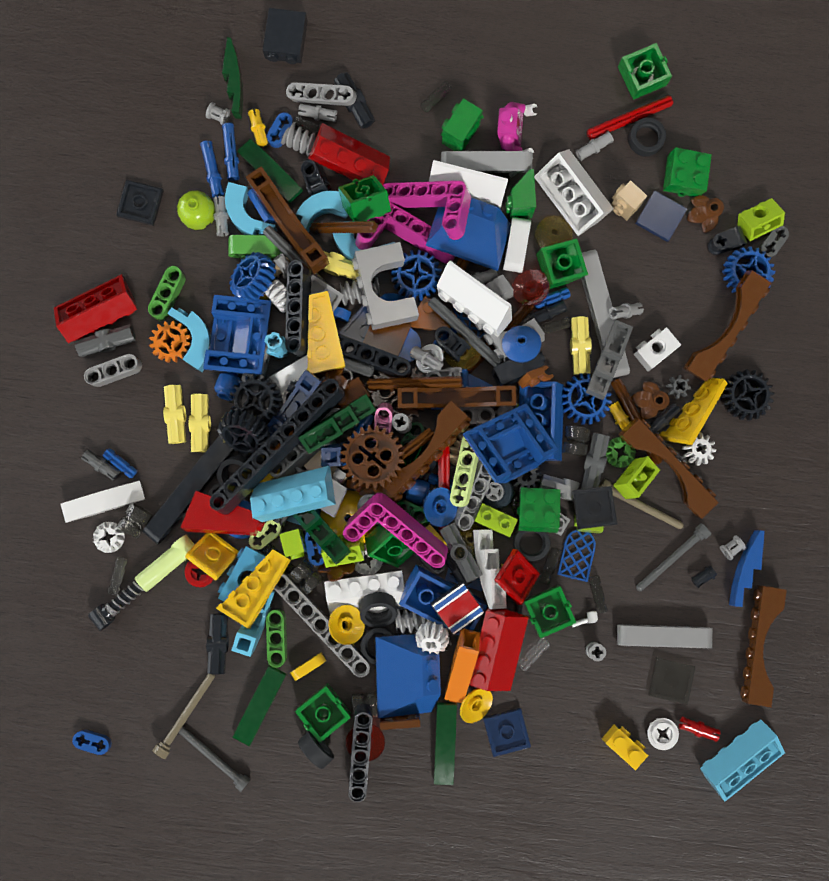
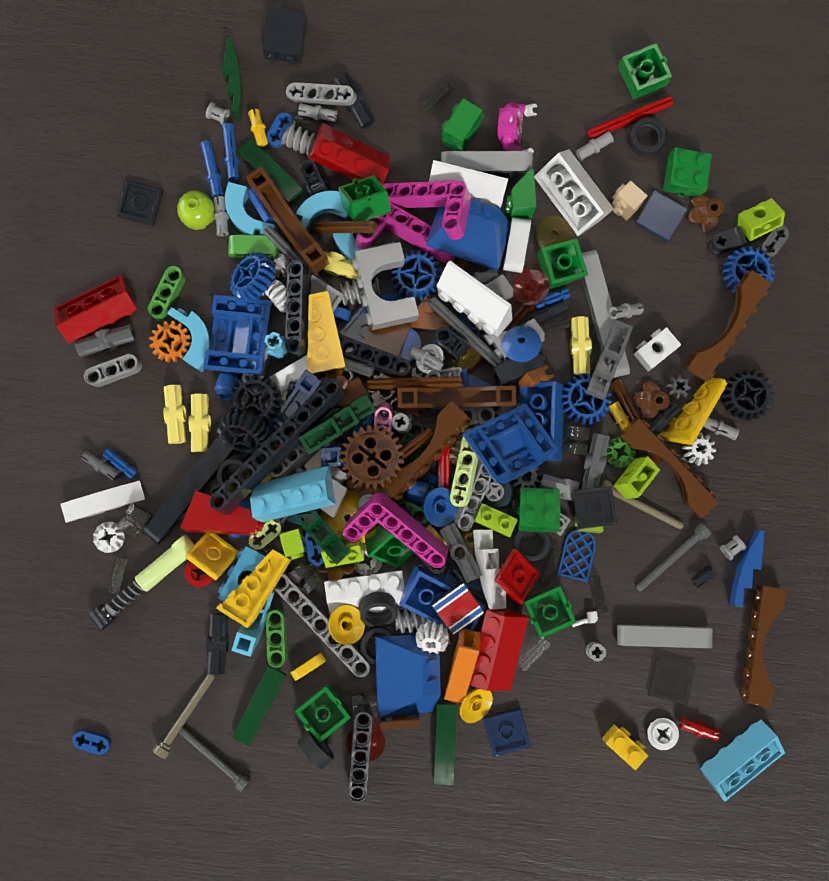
(720, 427): none -> light grey pin

